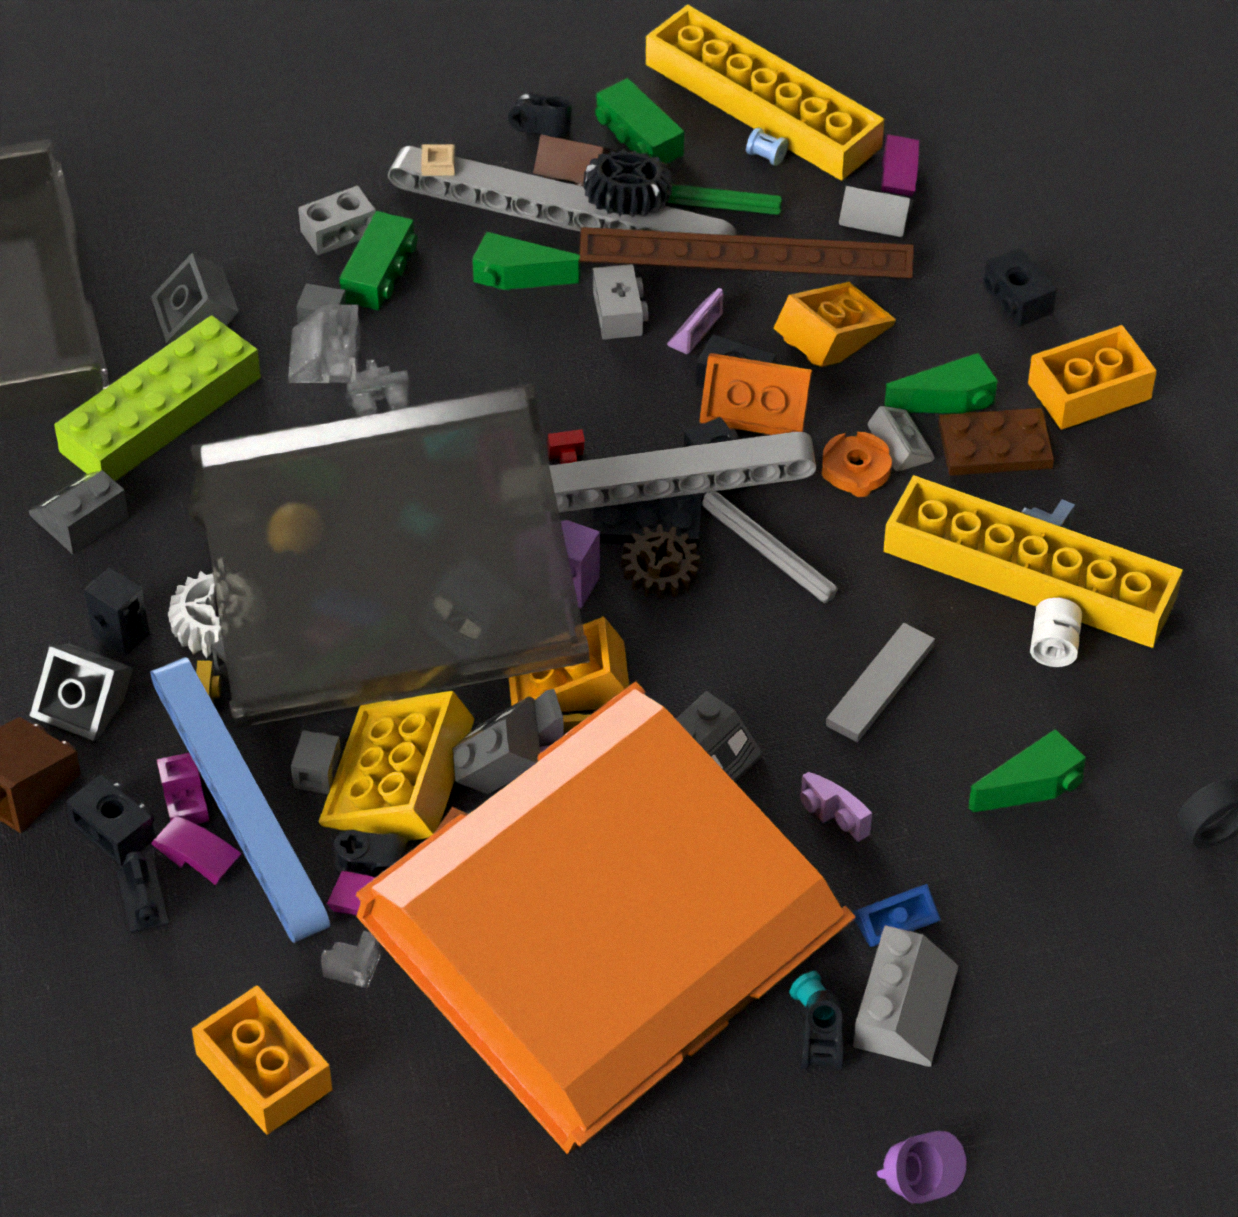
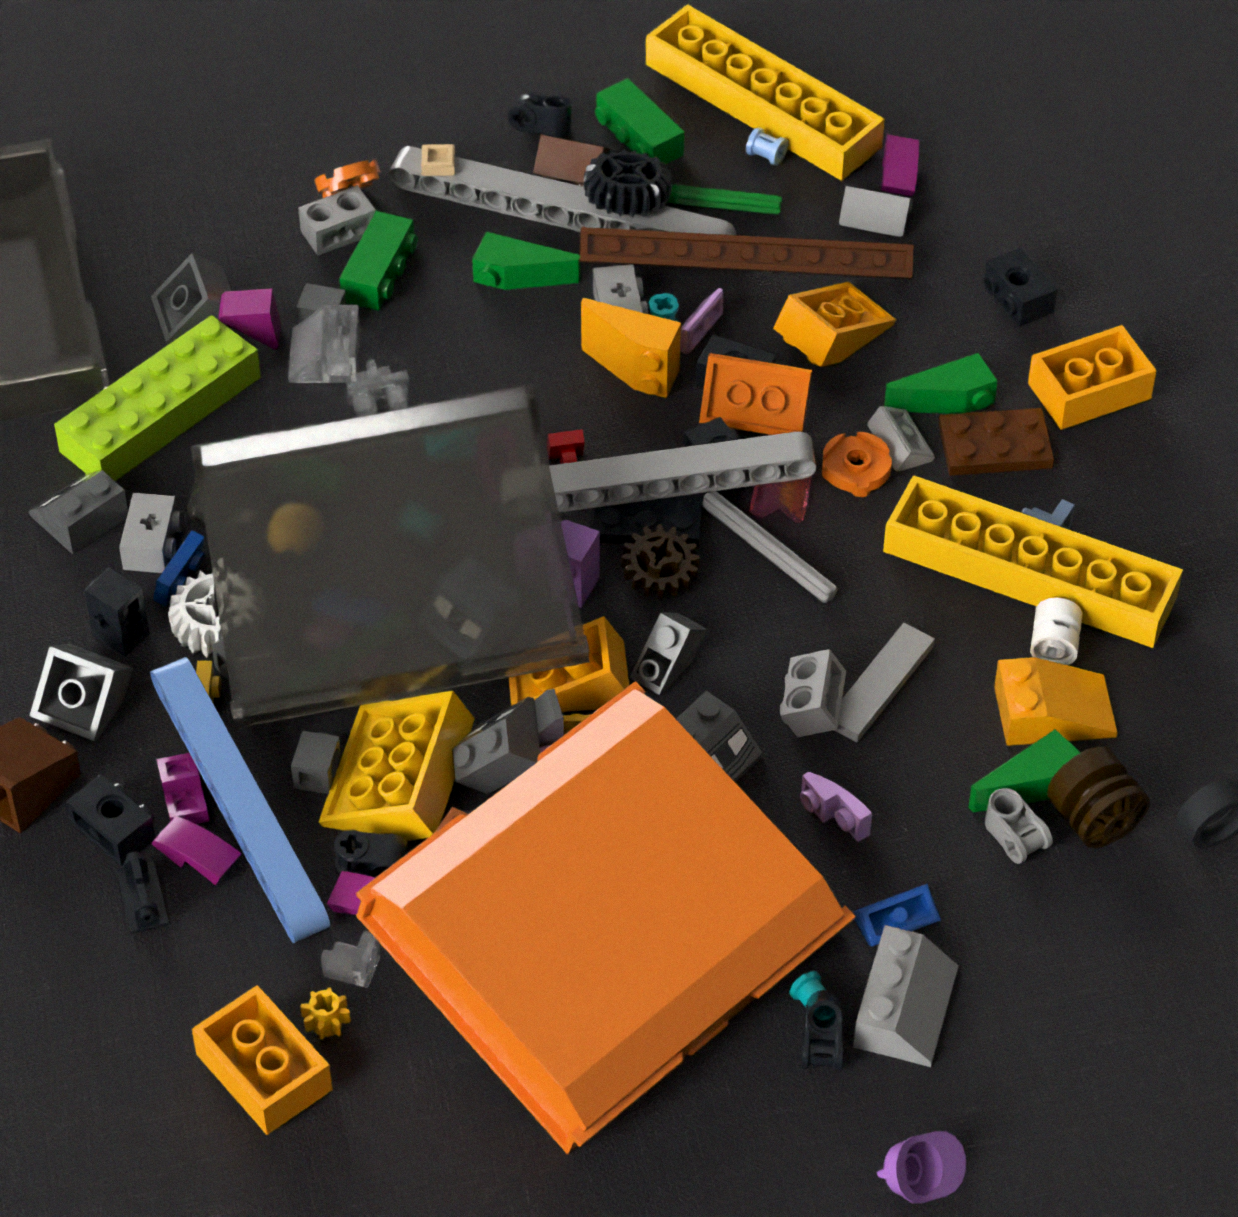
(150, 532): none -> light grey brick
(187, 558): none -> blue plate
(252, 314): none -> magenta slope
(325, 1013): none -> yellow gear
(355, 174): none -> orange plate
(632, 345): none -> light orange slope
(660, 306): none -> teal bush
(668, 651): none -> dark grey slope
(787, 496): none -> clear pink panel
(813, 693): none -> light grey brick
(1019, 830): none -> light grey piece
(1048, 696): none -> light orange slope
(1098, 797): none -> dark brown wheel

